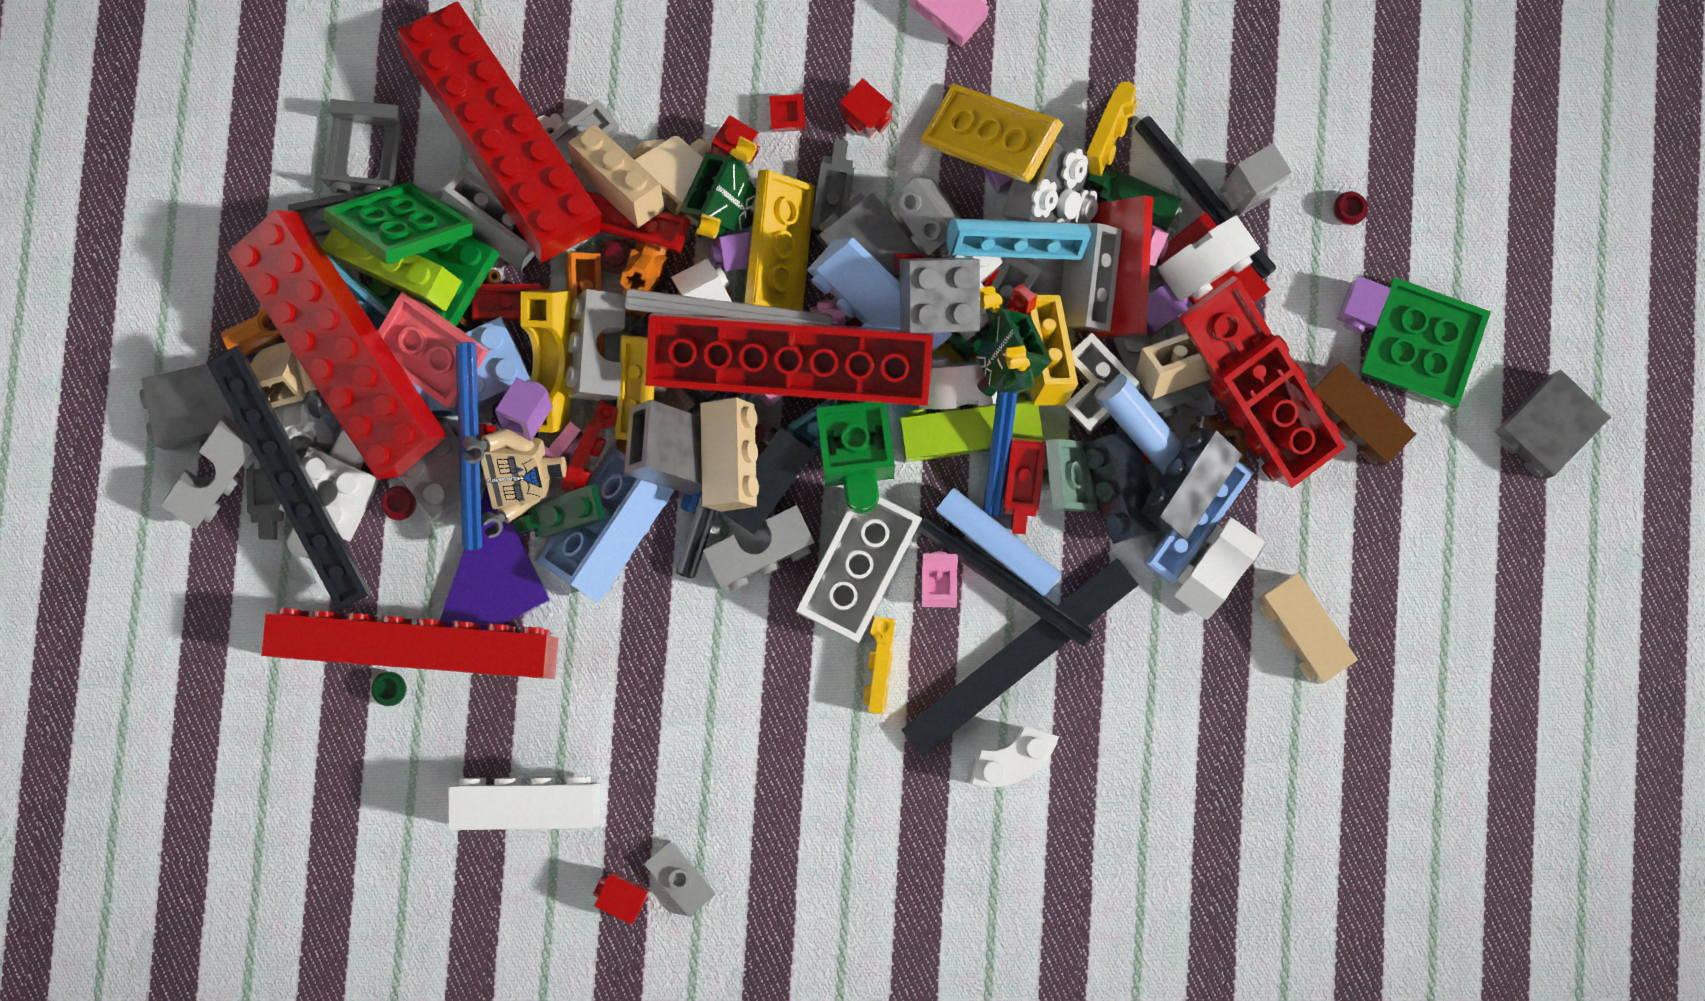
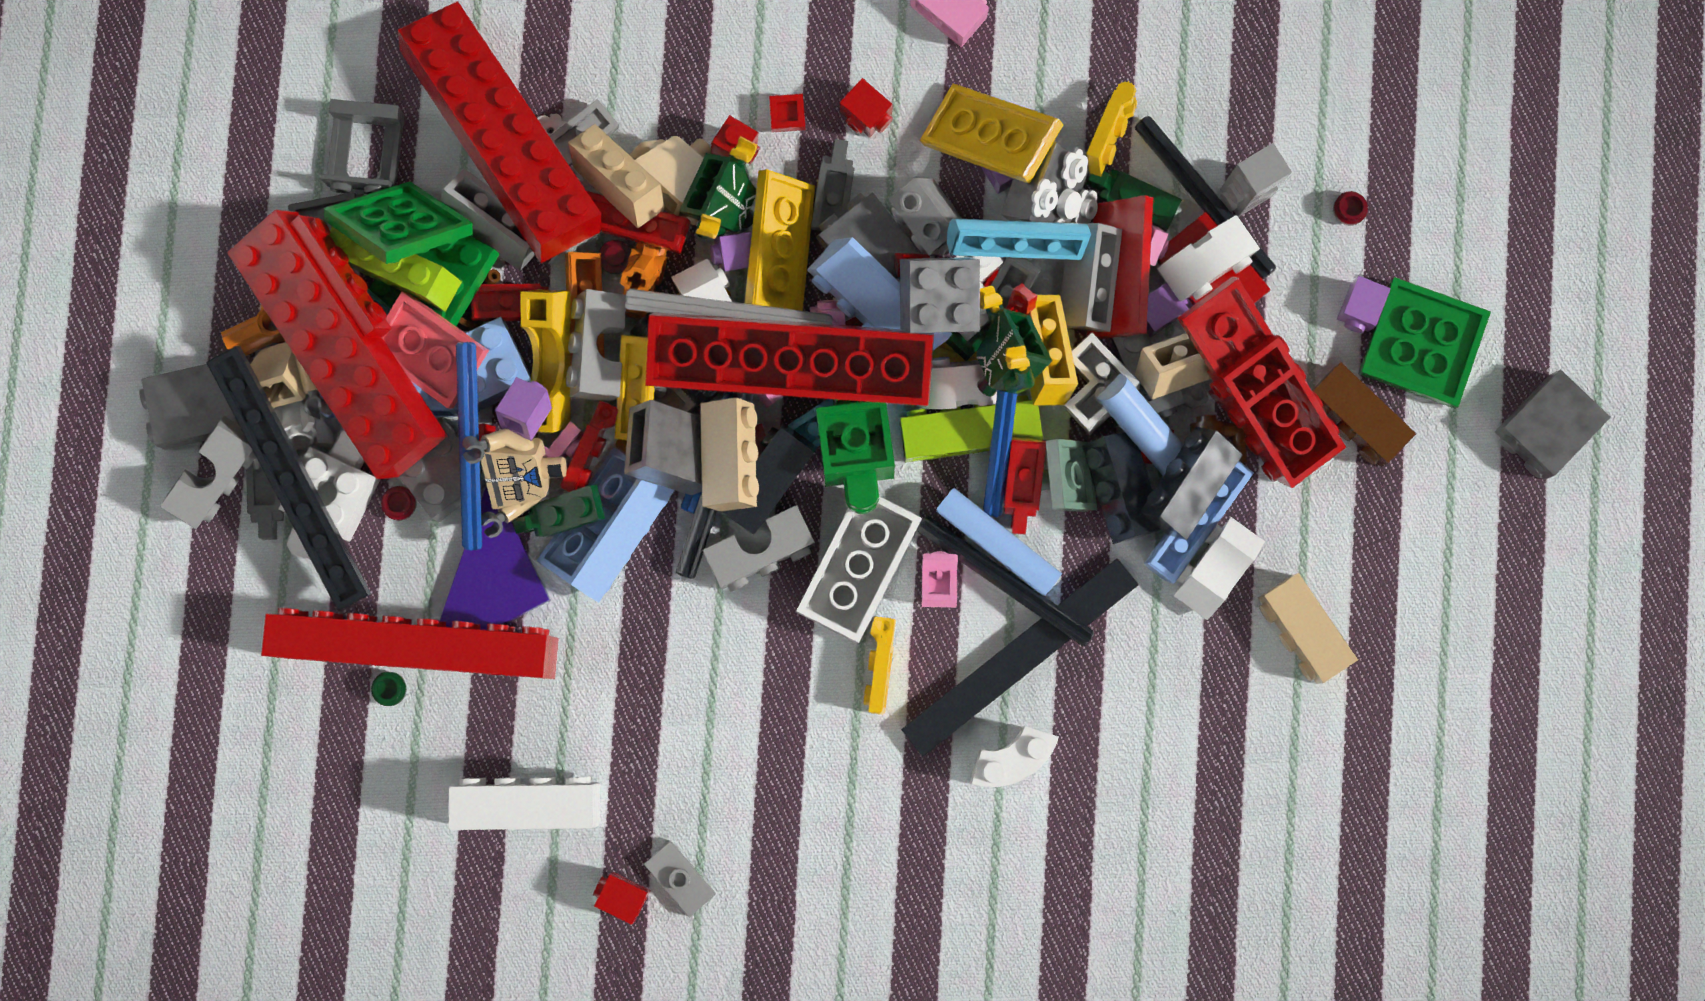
(346, 284): none -> red plate

